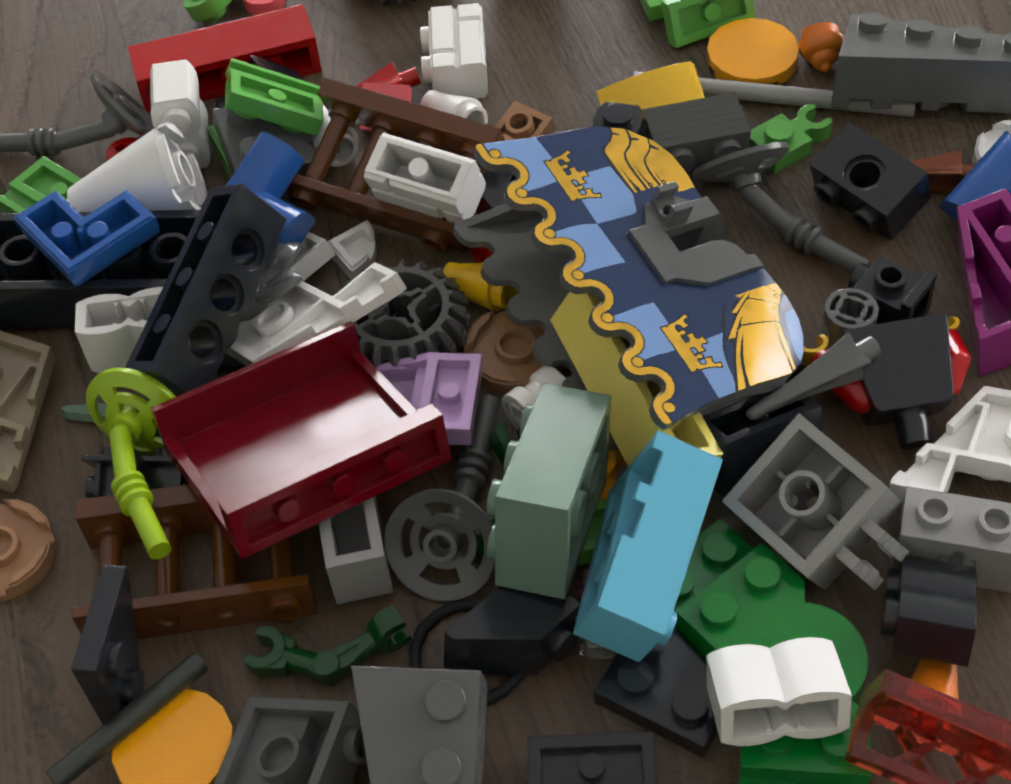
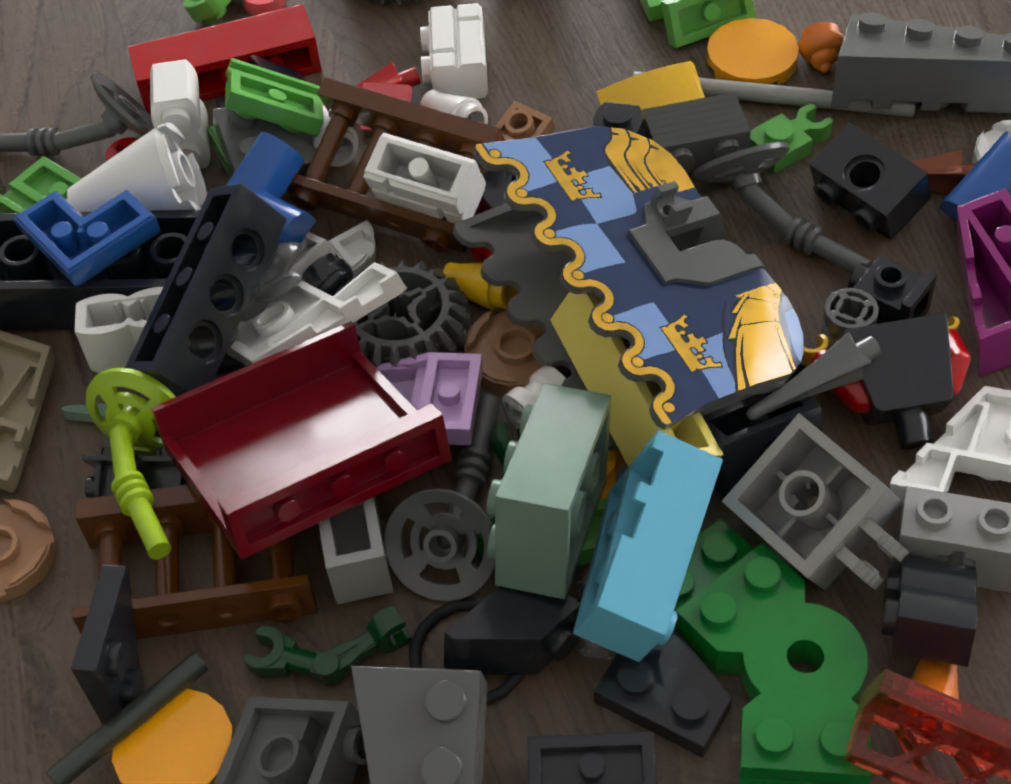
(328, 274): none -> black plate
(778, 691): white brick -> none

